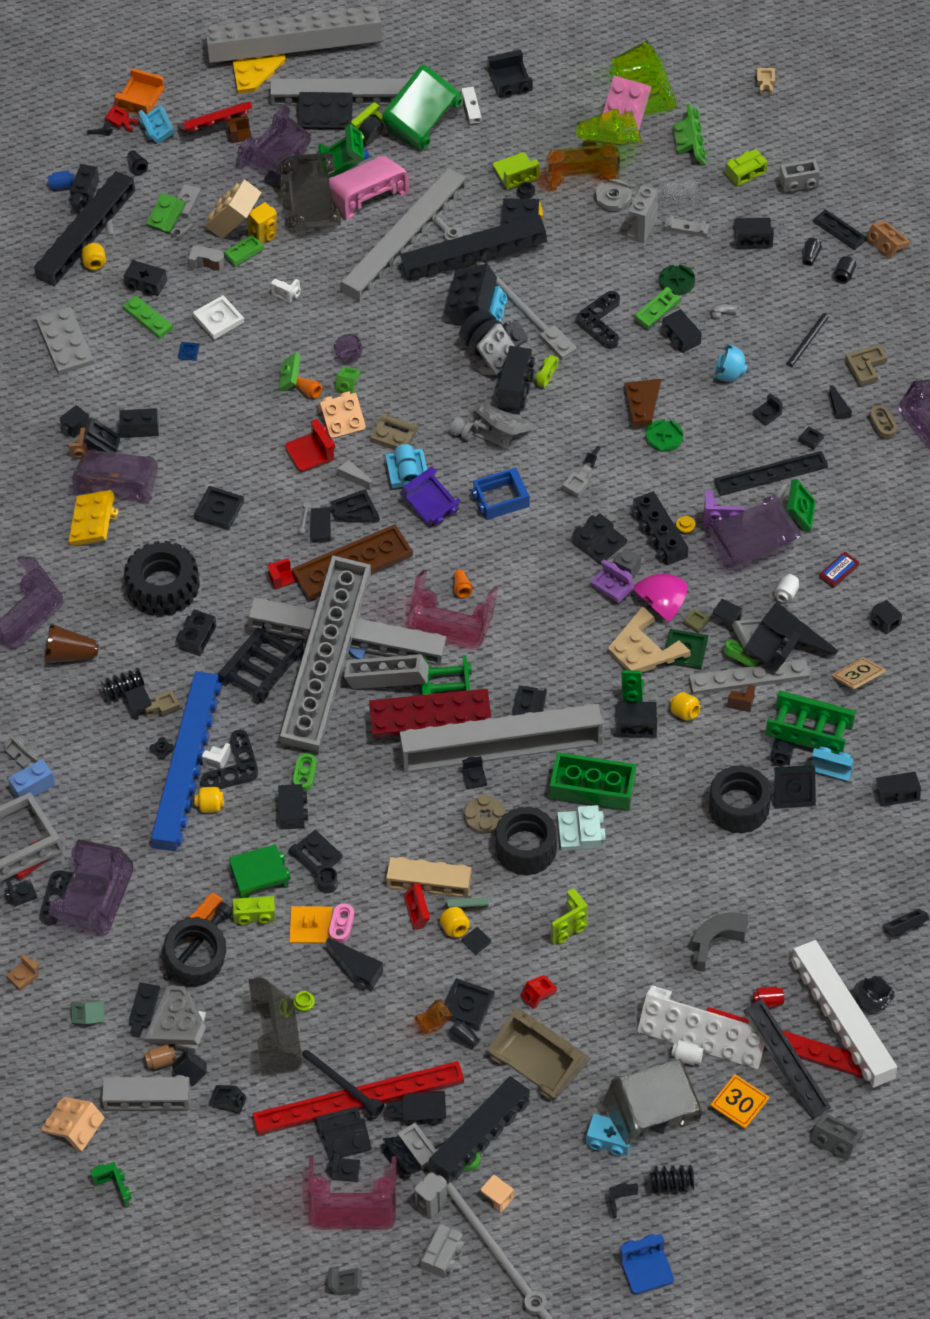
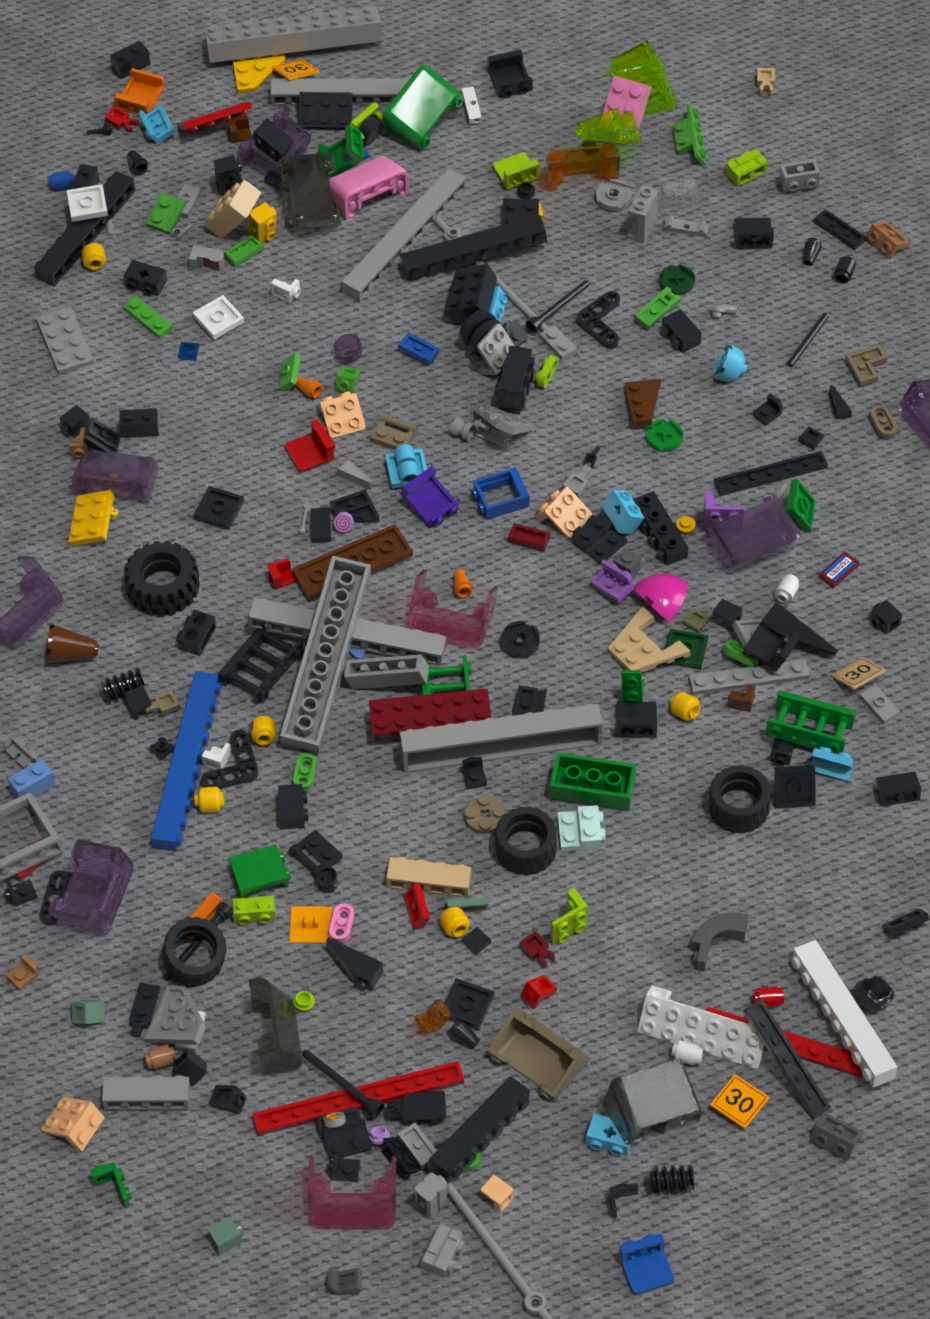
(87, 202): none -> white plate
(133, 56): none -> black brick
(225, 1235): none -> sand green brick
(227, 173): none -> black brick
(263, 730): none -> yellow head
(272, 140): none -> black brick
(295, 69): none -> light orange piece
(334, 1119): none -> light grey tile
(343, 522): none -> lavender tile
(377, 1134): none -> lavender plate
(418, 348): none -> blue plate
(520, 649): none -> black plate
(529, 537): none -> dark red plate
(534, 323): none -> black piece
(536, 947): none -> dark red plate
(564, 511): none -> light nougat bracket
(623, 511): none -> medium azure brick
(879, 704): none -> light grey plate

